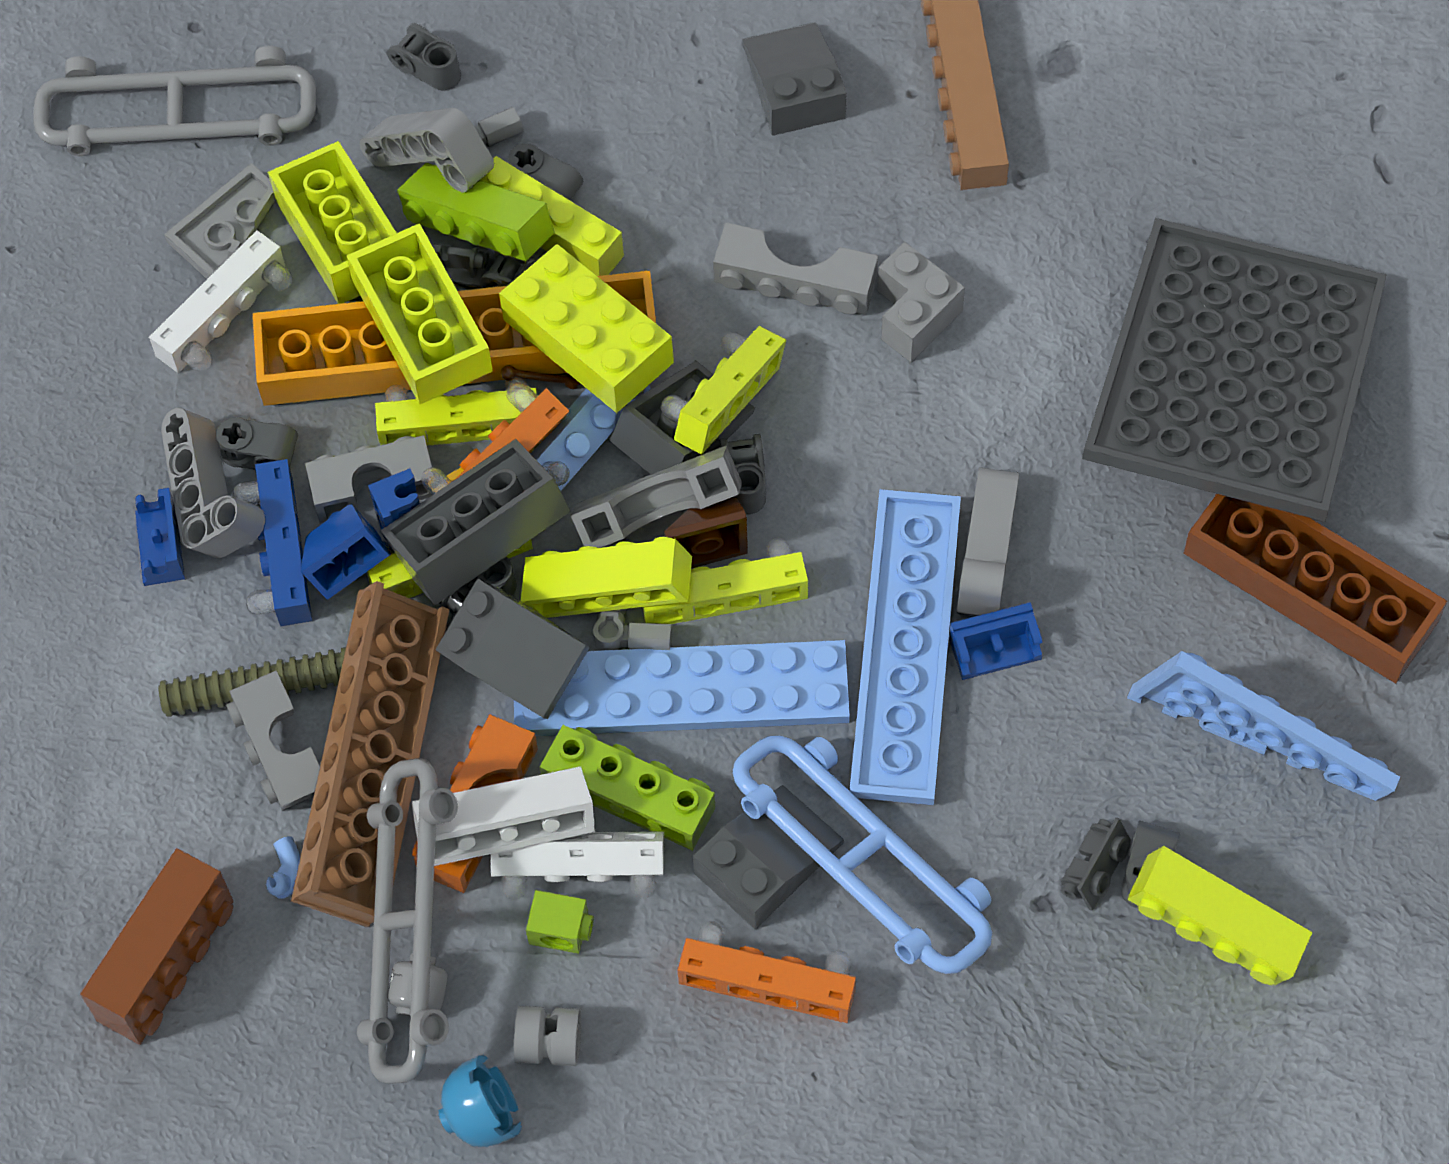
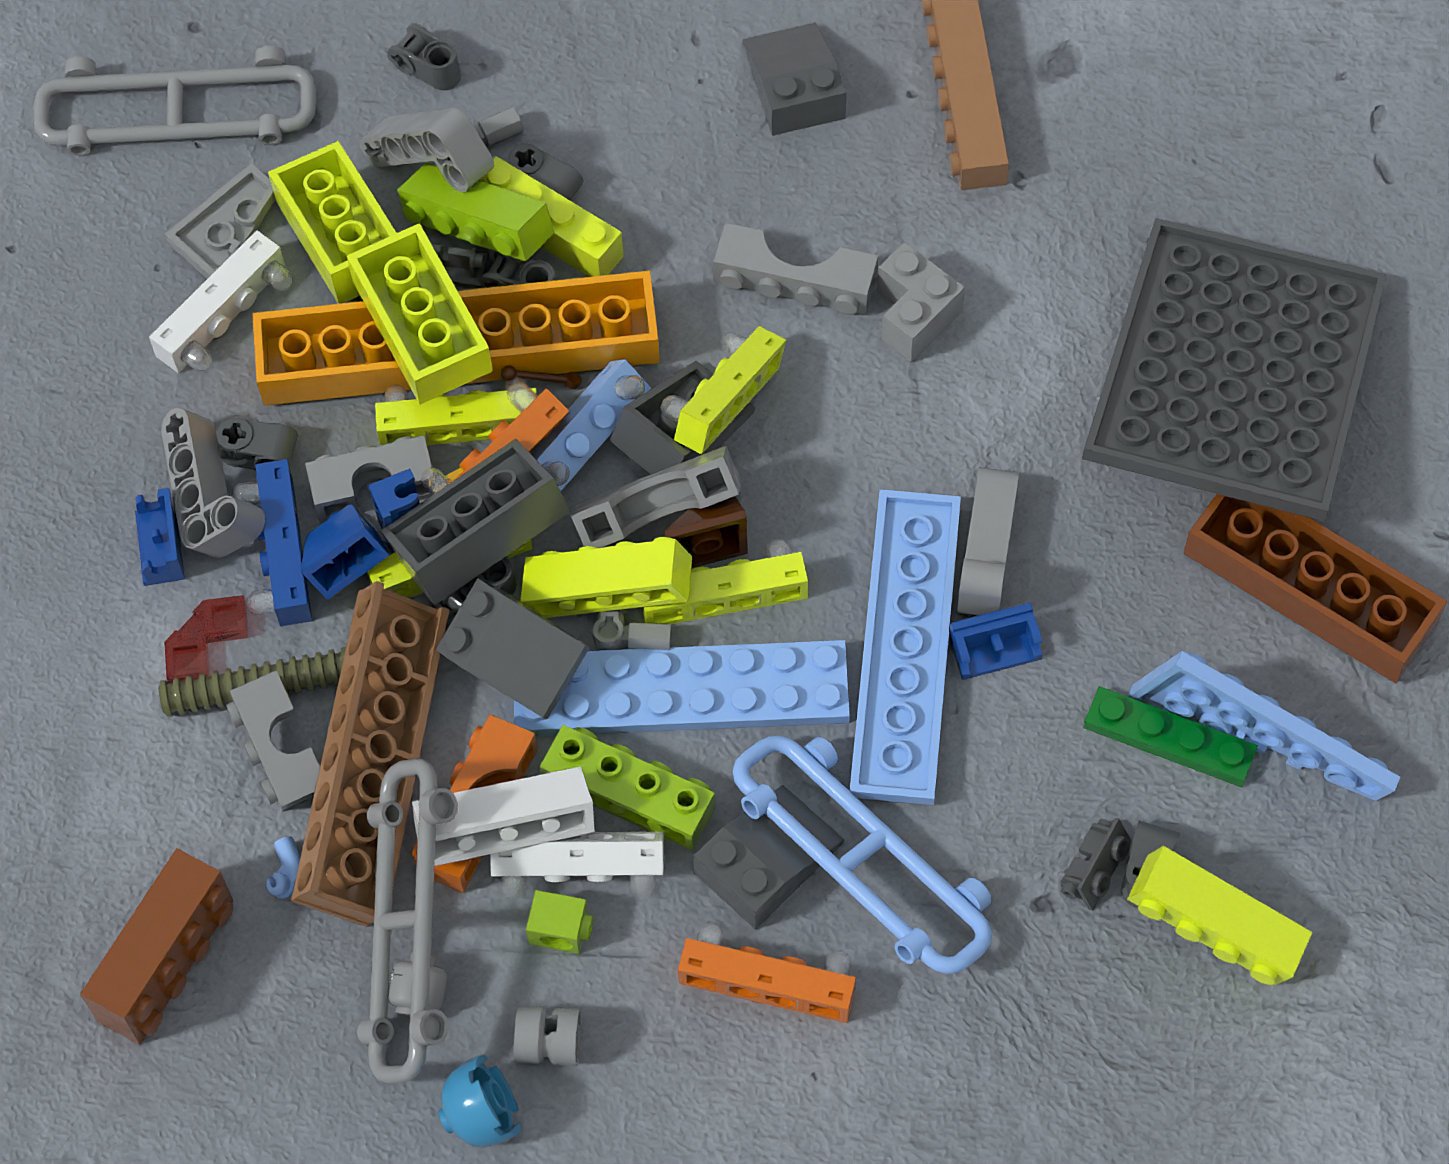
(211, 622): none -> clear red tile
(587, 328): neon yellow brick -> none
(749, 462): dark grey piece -> none
(1170, 736): none -> green plate

